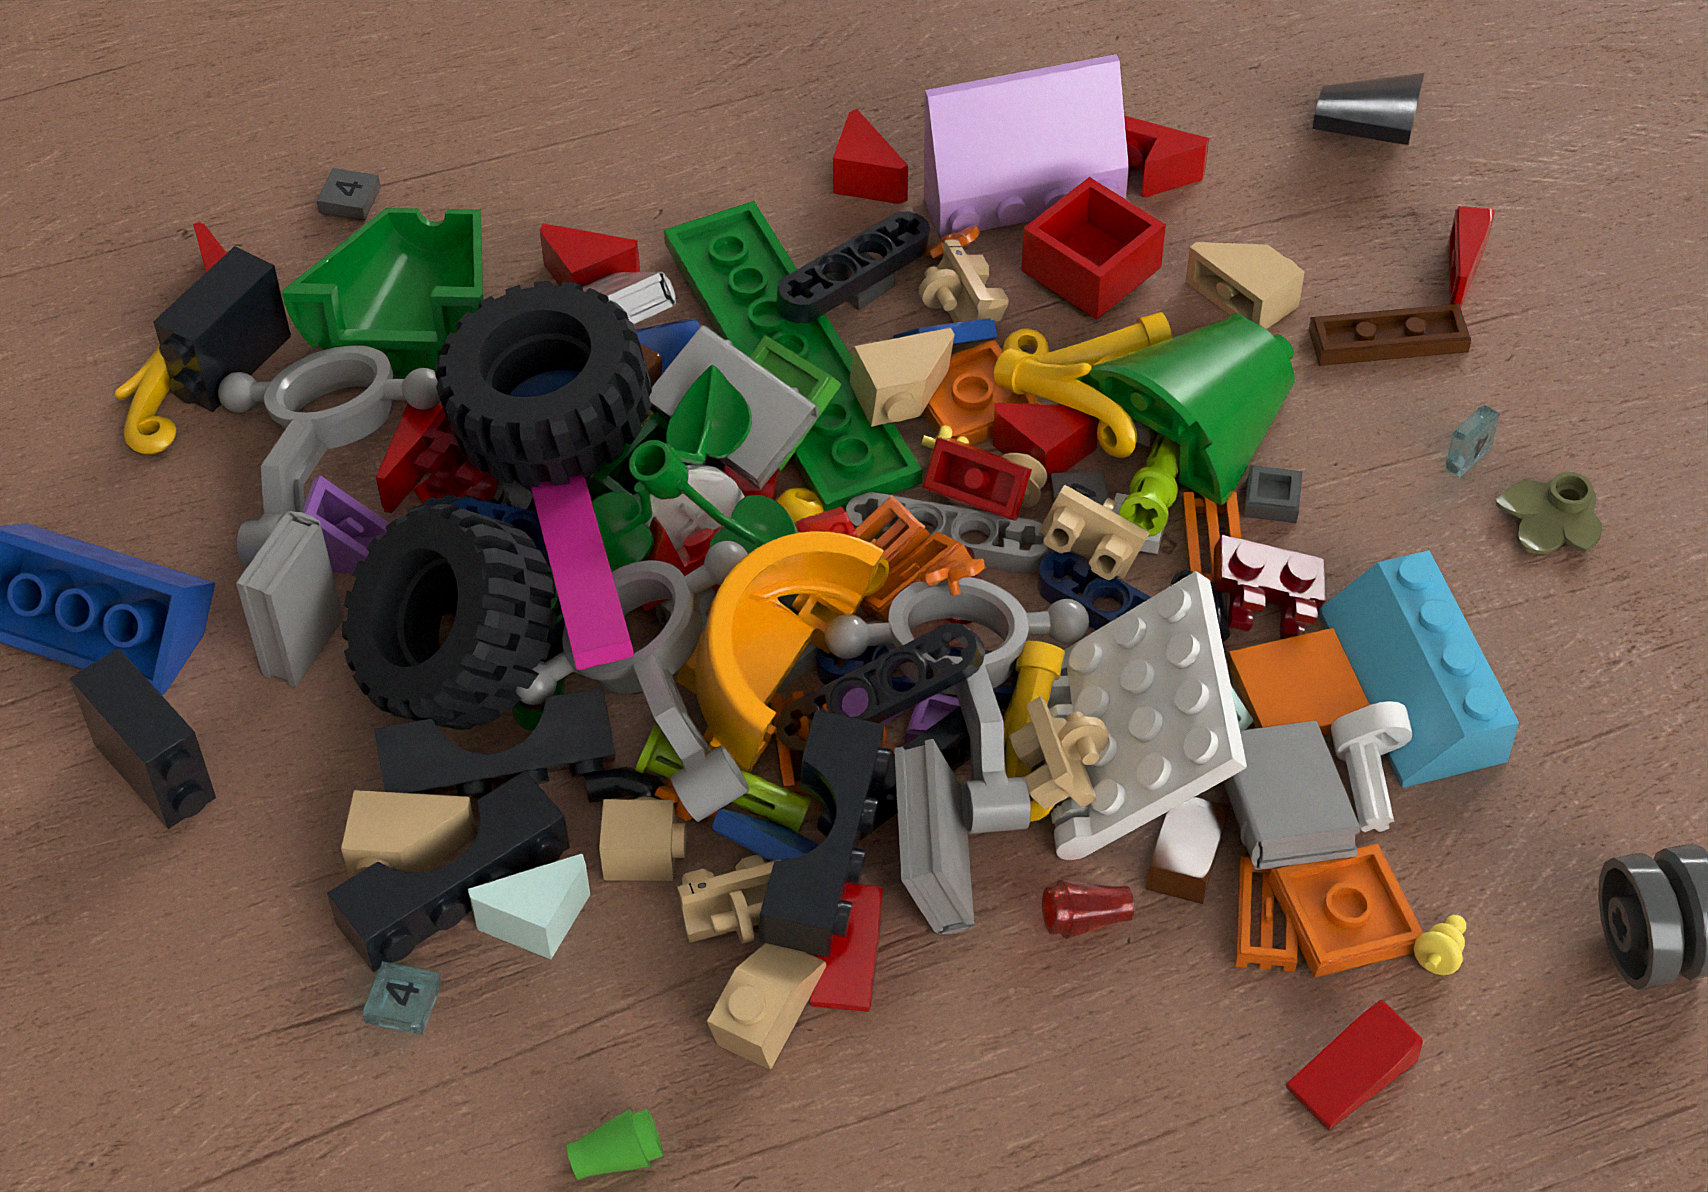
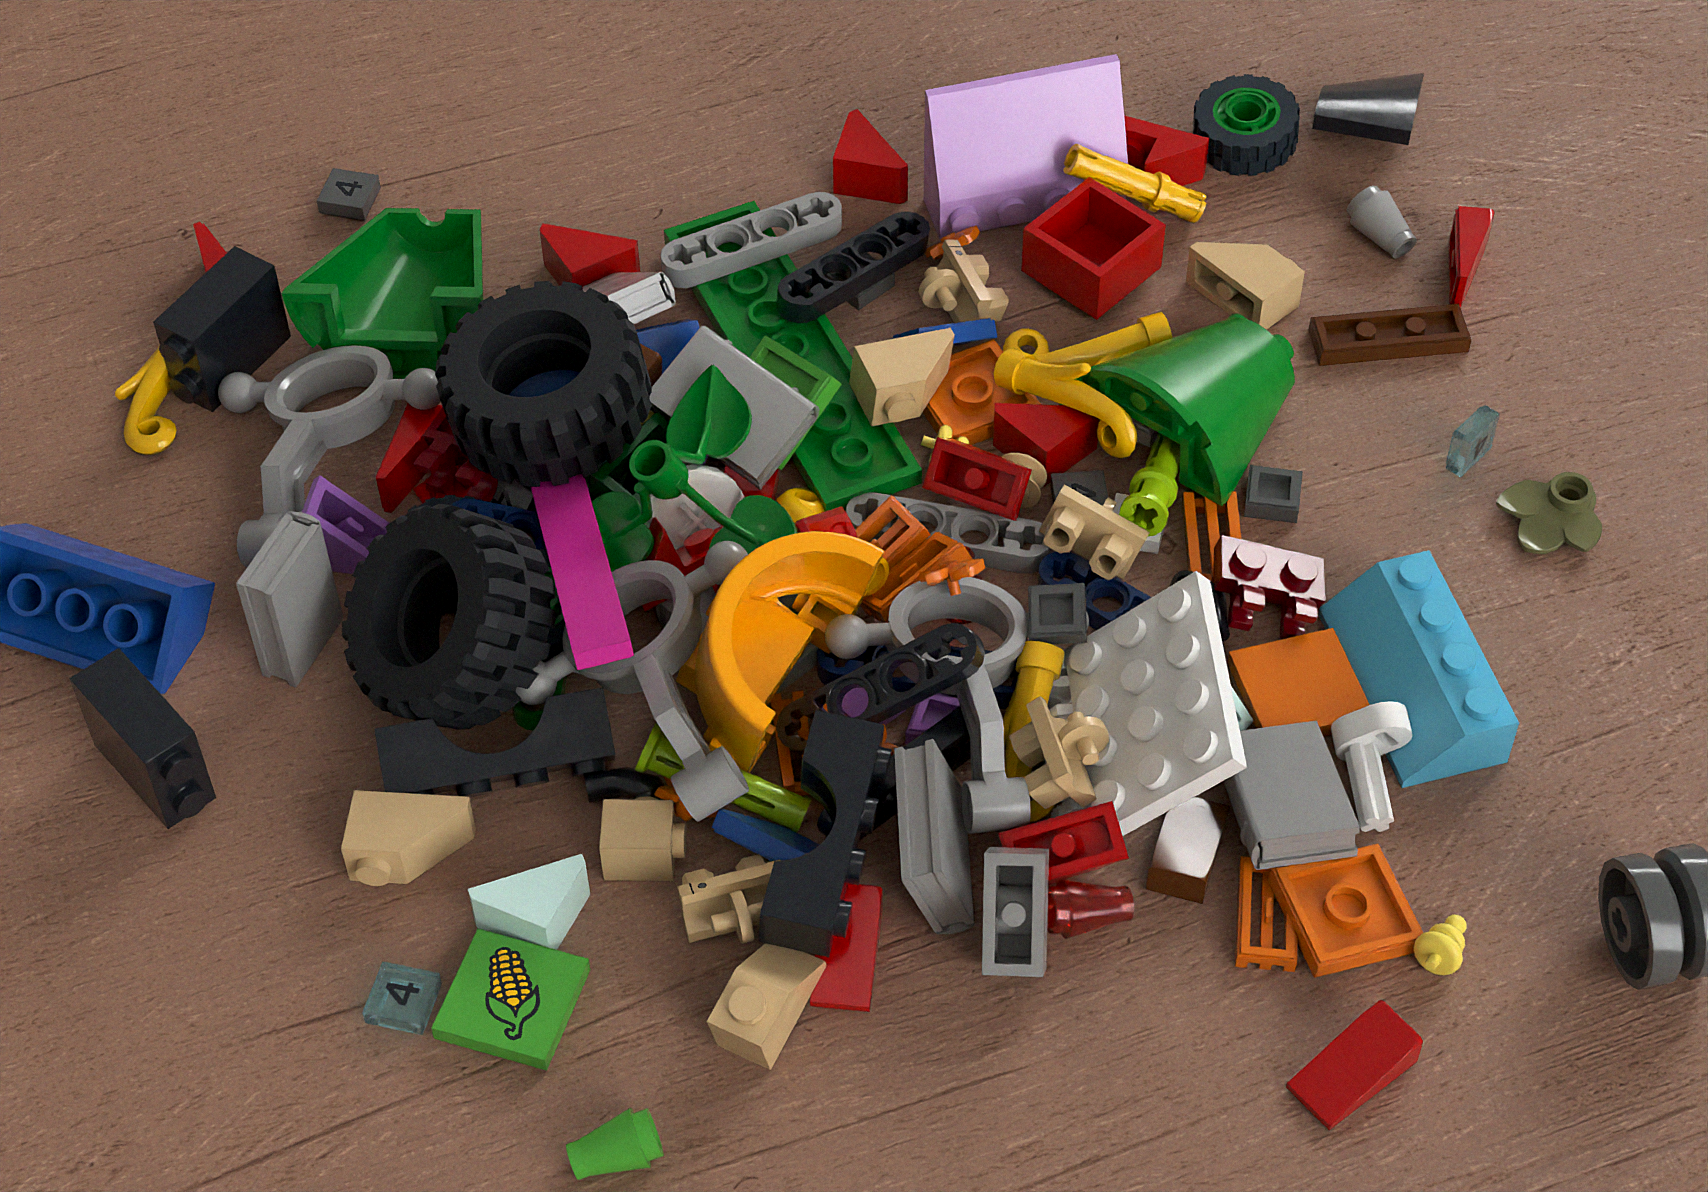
(395, 910): black arch -> none
(511, 999): none -> bright green tile
(817, 219): none -> light grey beam
(1015, 912): none -> light grey brick
(1057, 613): none -> dark grey tile
(1075, 841): none -> red slope
(1152, 190): none -> yellow pin
(1248, 124): none -> black wheel
(1380, 220): none -> light grey cone

